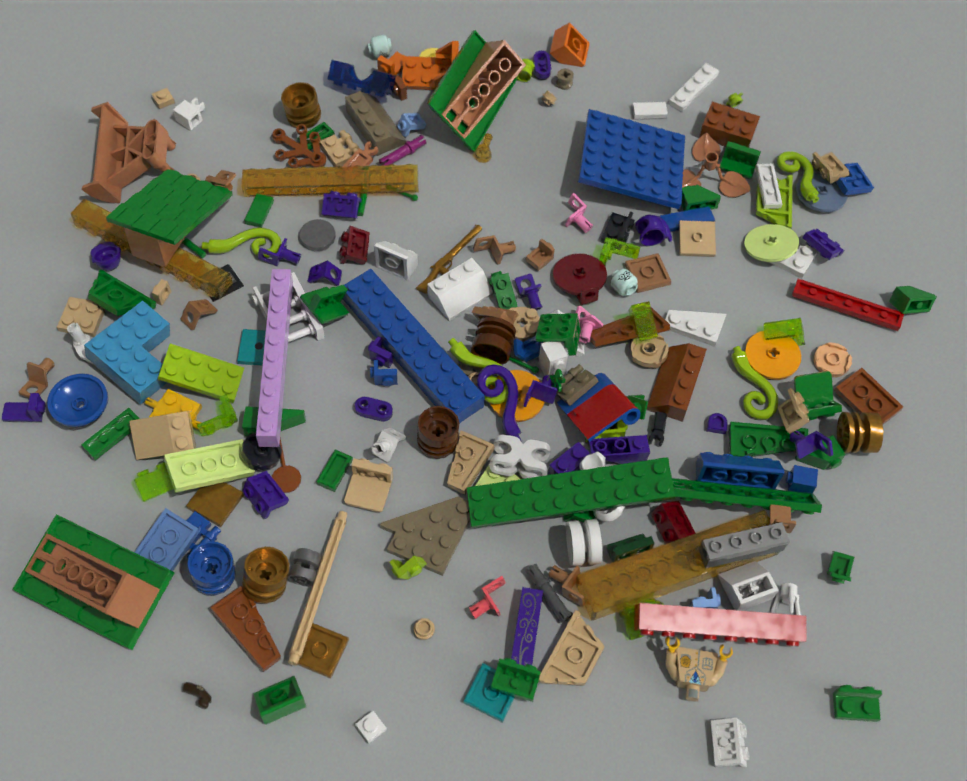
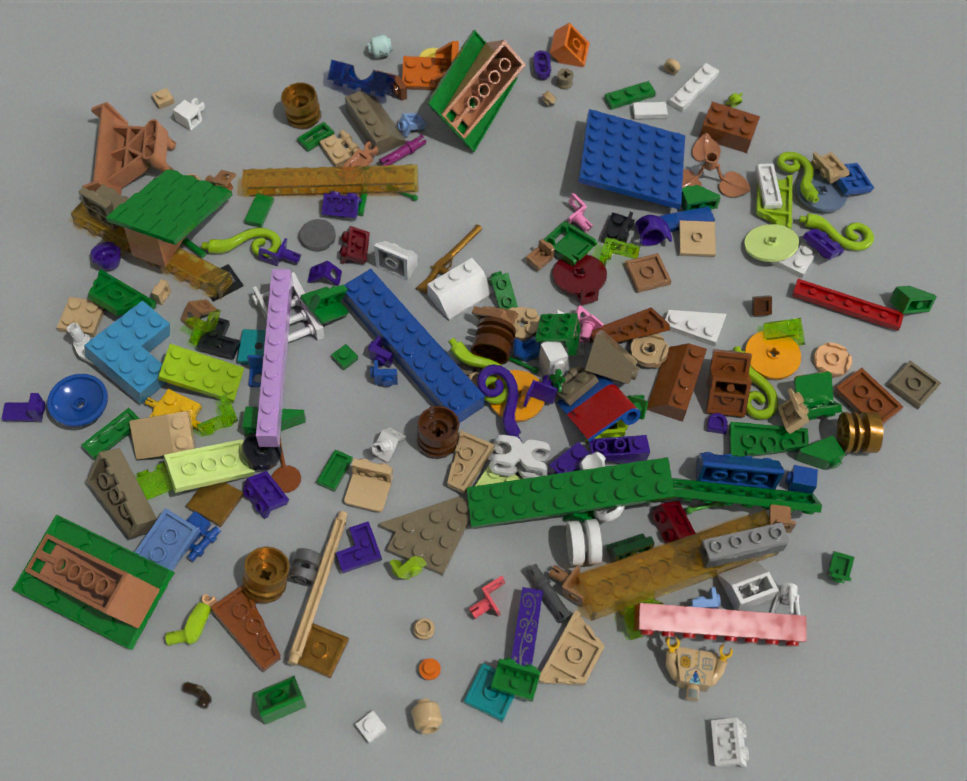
(37, 376): medium nougat bracket -> none
(101, 203): none -> dark tan bracket
(121, 493): none -> dark tan wedge
(194, 625): none -> lime arm
(201, 327): none -> clear neon green bracket
(211, 557): blue wheel -> none
(216, 341): none -> black plate
(255, 364): none -> blue bracket
(300, 149): dark orange plant -> none
(344, 356): none -> green plate
(364, 551): none -> dark purple plate
(373, 408): dark purple plate -> none
(391, 65): orange bracket -> none
(426, 716): none -> tan head
(430, 669): none -> orange plate
(483, 152): clear yellow bar -> none
(496, 248): medium nougat bracket -> none
(526, 73): lime wheel -> none
(529, 292): dark purple bracket -> none
(573, 245): none -> green container
(611, 359): none -> dark tan slope
(624, 282): light aqua head -> none
(629, 95): none -> green plate
(643, 320): clear neon green bracket -> none
(658, 427): black bar -> none
(672, 66): none -> tan tile
(689, 510): none -> bright green hinge
(729, 382): none -> dark orange bracket
(740, 159): green bracket -> none
(761, 305): none -> reddish brown plate
(810, 443): dark purple bracket -> none
(818, 222): none -> lime plant
(857, 703): green bracket -> none
(913, 384): none -> dark tan tile

